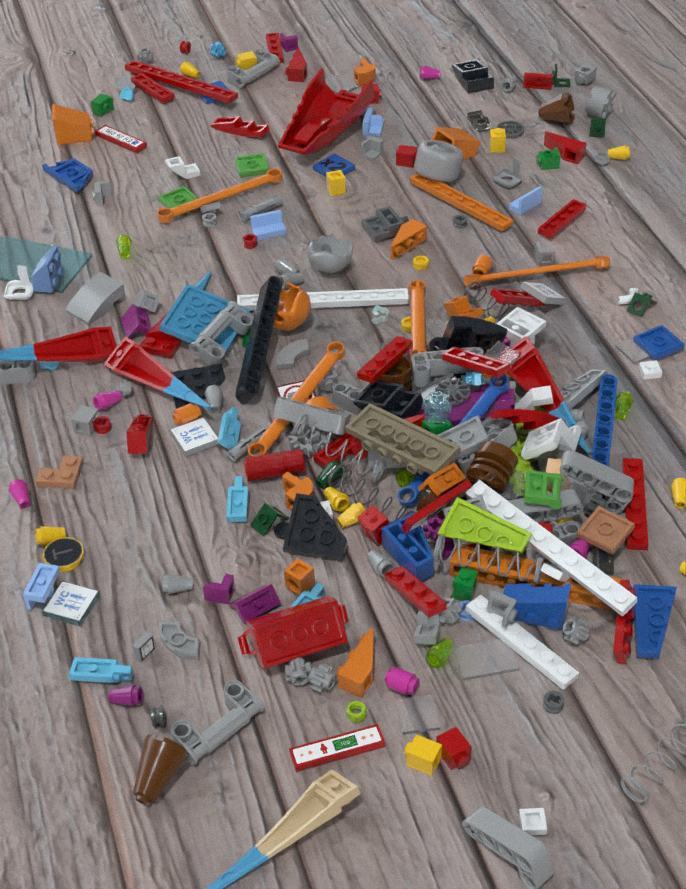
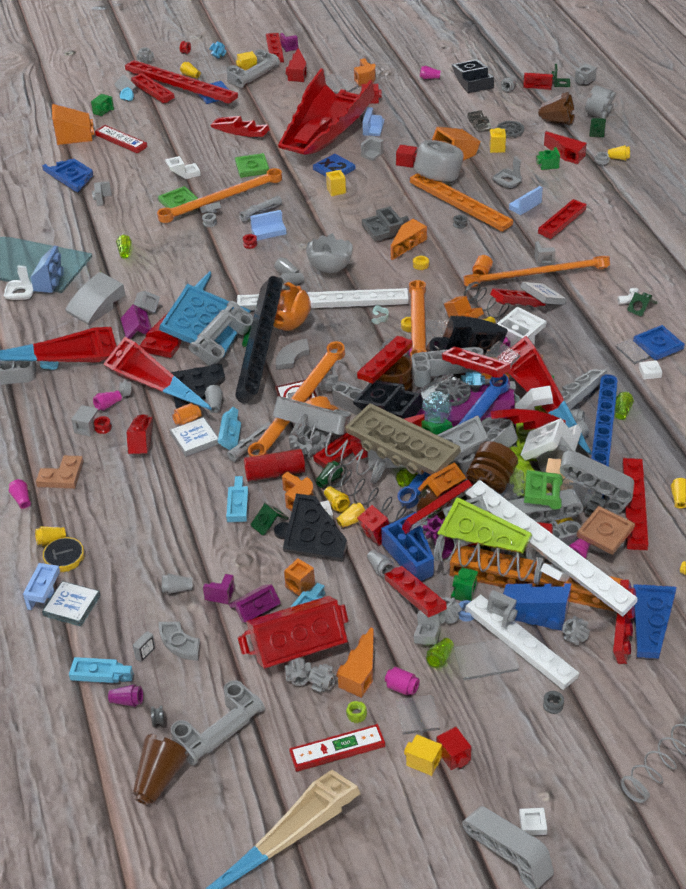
(602, 560): clear smoke slope -> none

